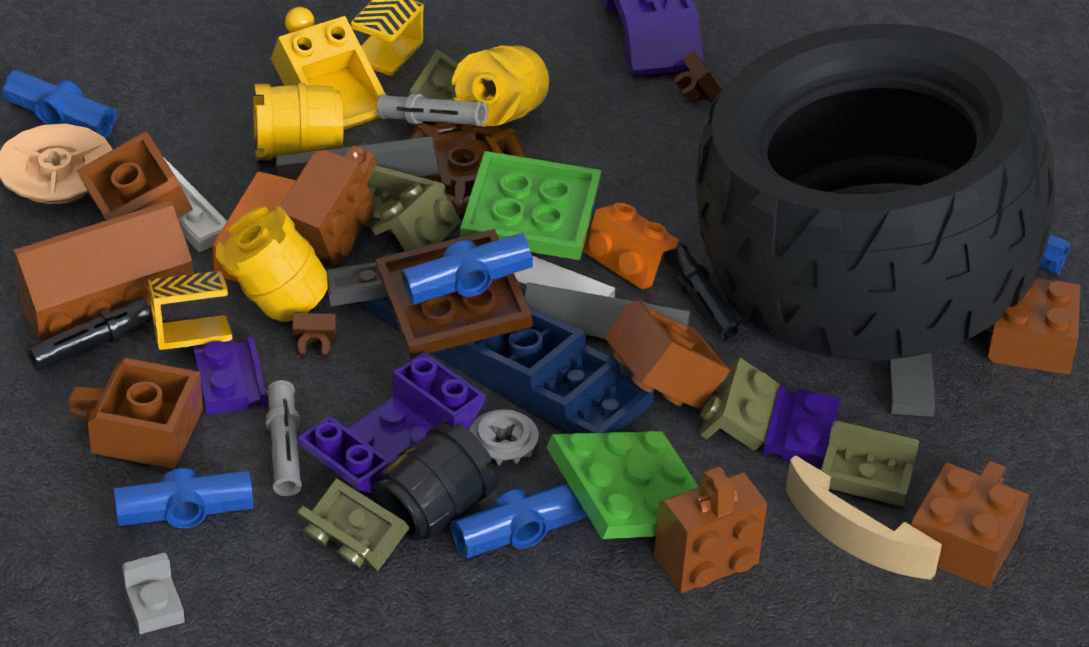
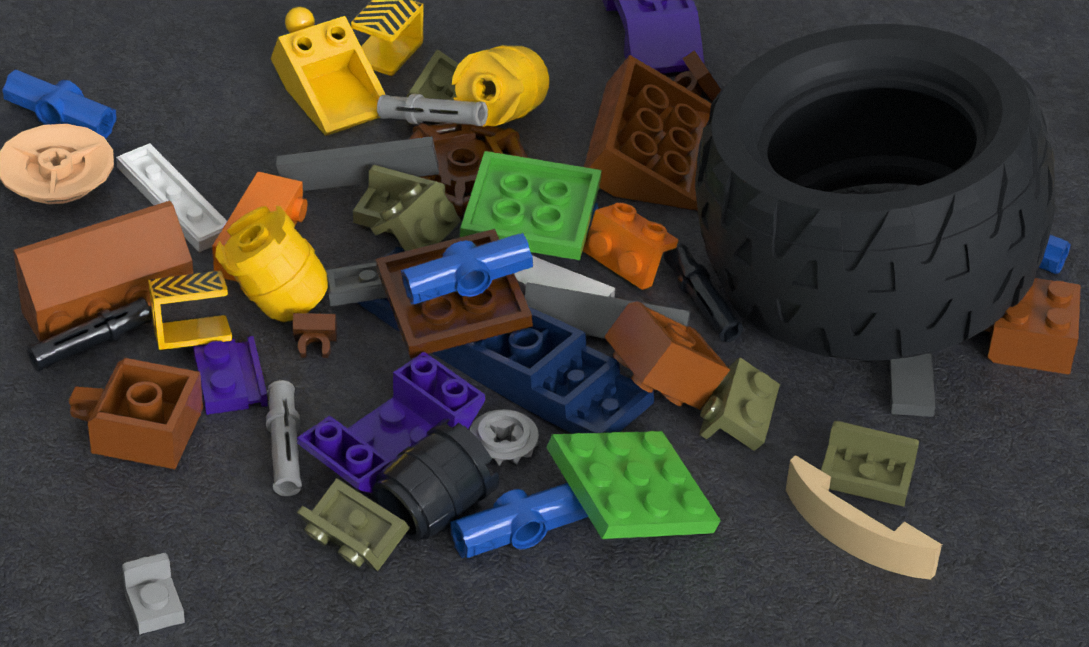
(132, 180): dark orange hinge -> none
(183, 498): blue piece -> none
(296, 119): yellow piece -> none
(332, 202): dark orange hinge -> none
(648, 137): none -> dark orange slope
(710, 530): dark orange hinge -> none
(801, 426): dark purple plate -> none
(973, 520): dark orange hinge -> none

